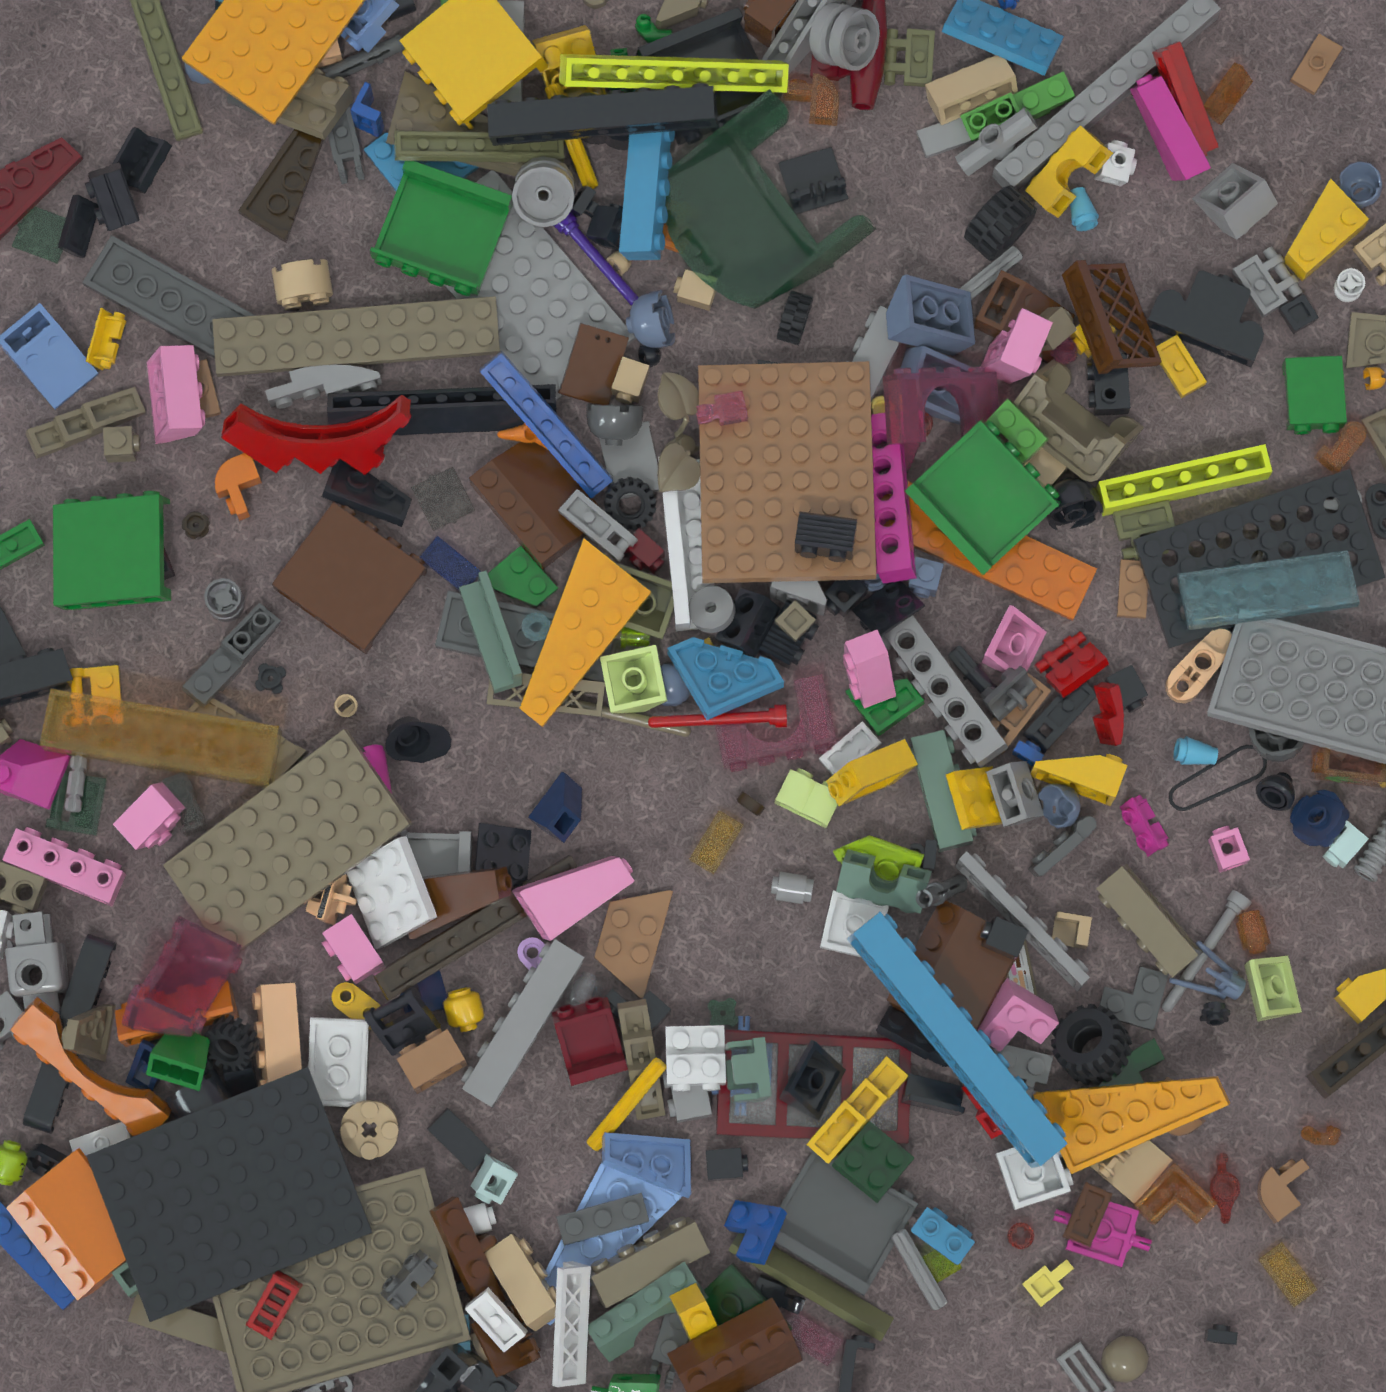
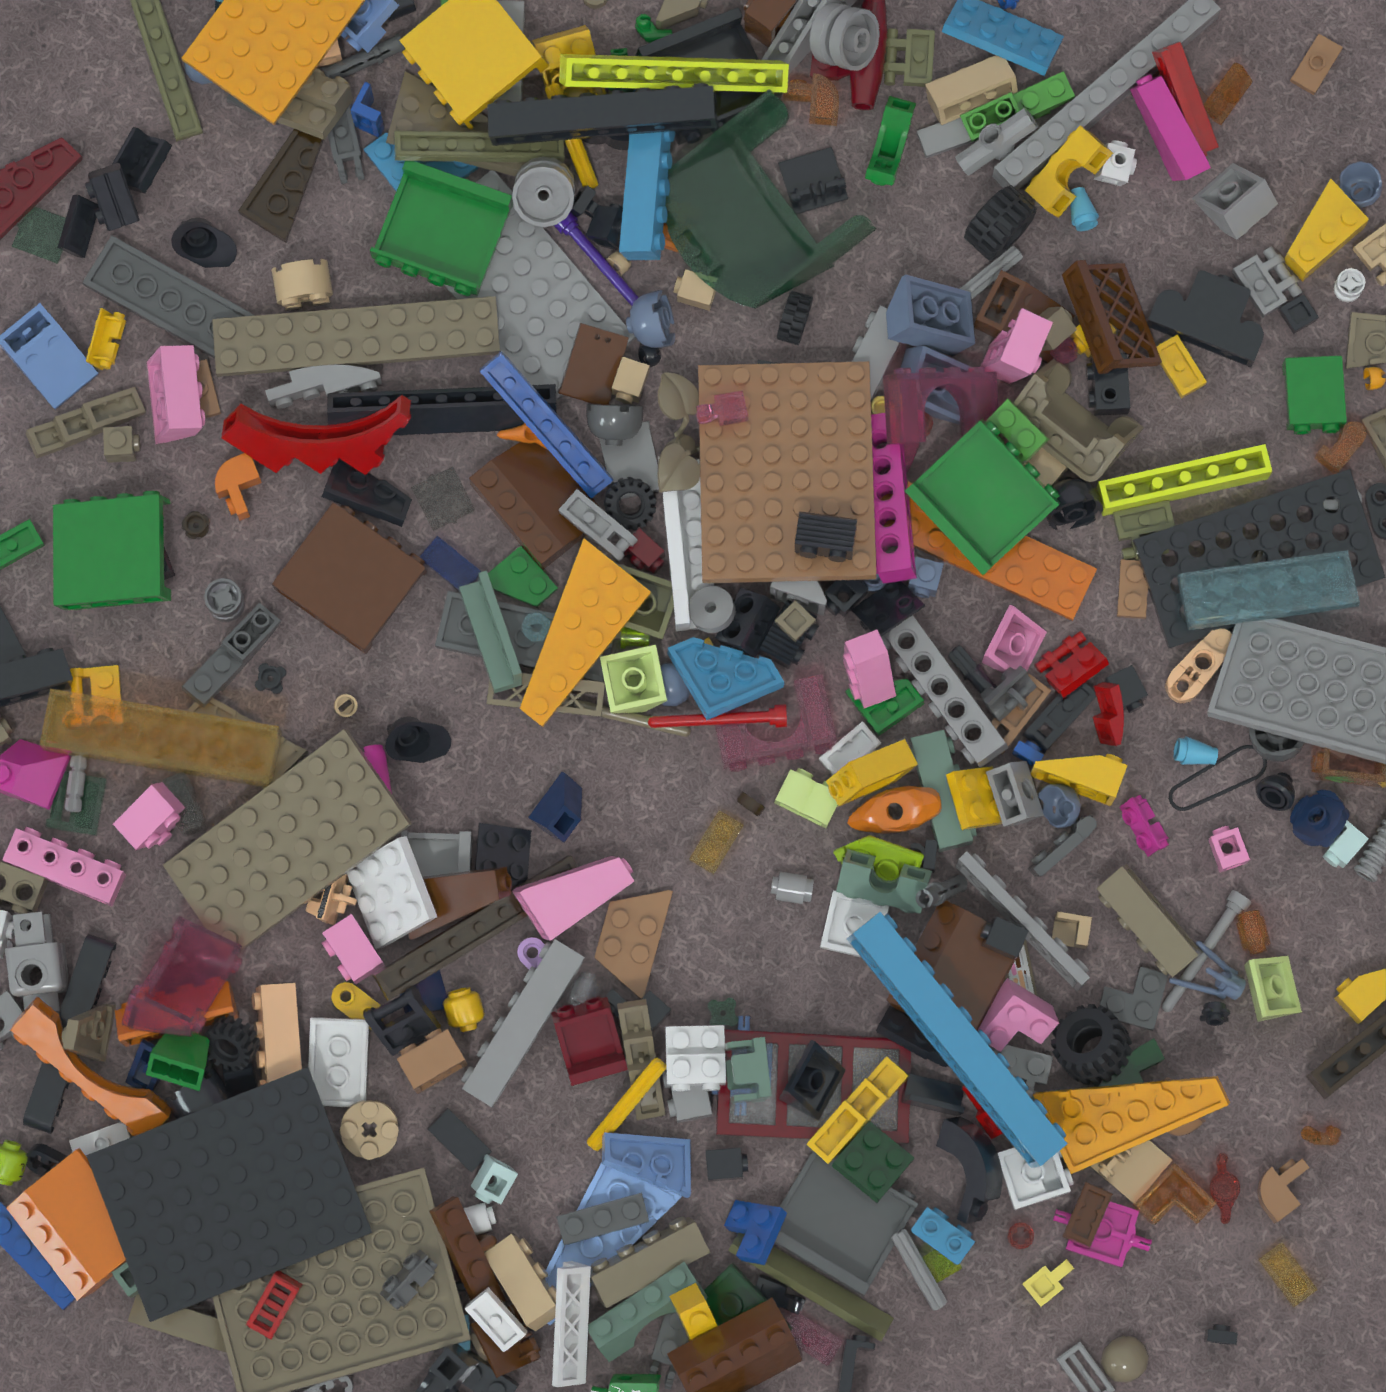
(203, 243): none -> black piece
(890, 141): none -> green arch
(918, 807): none -> orange piece
(979, 1162): none -> black arch

